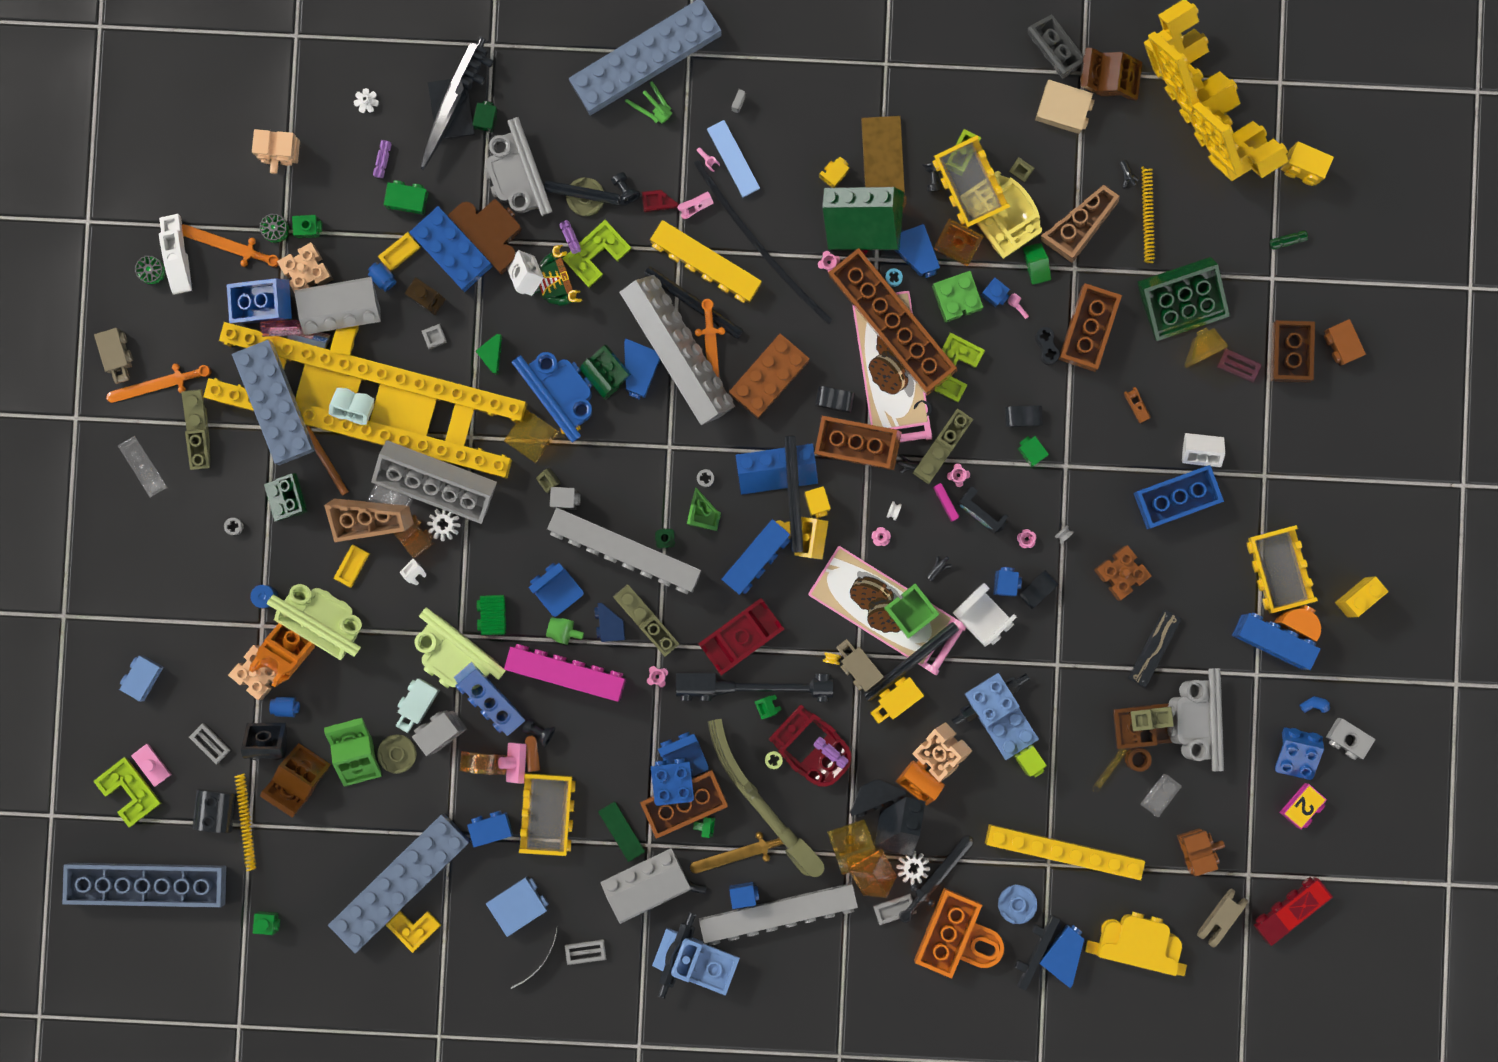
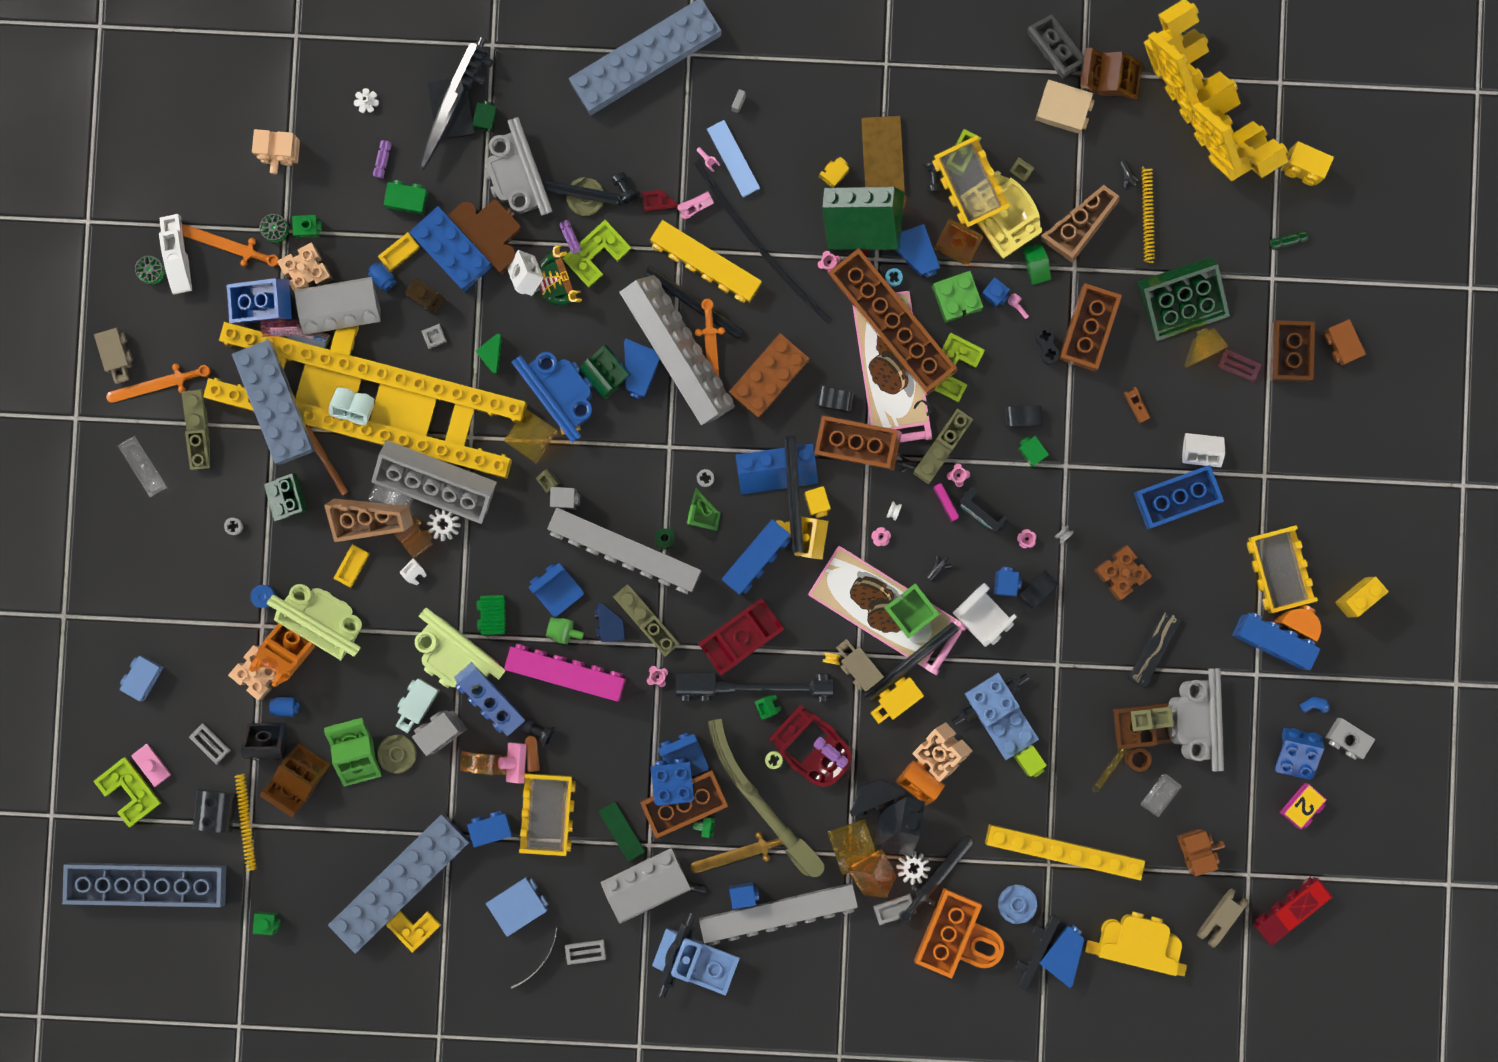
(661, 112): bright green plant -> none

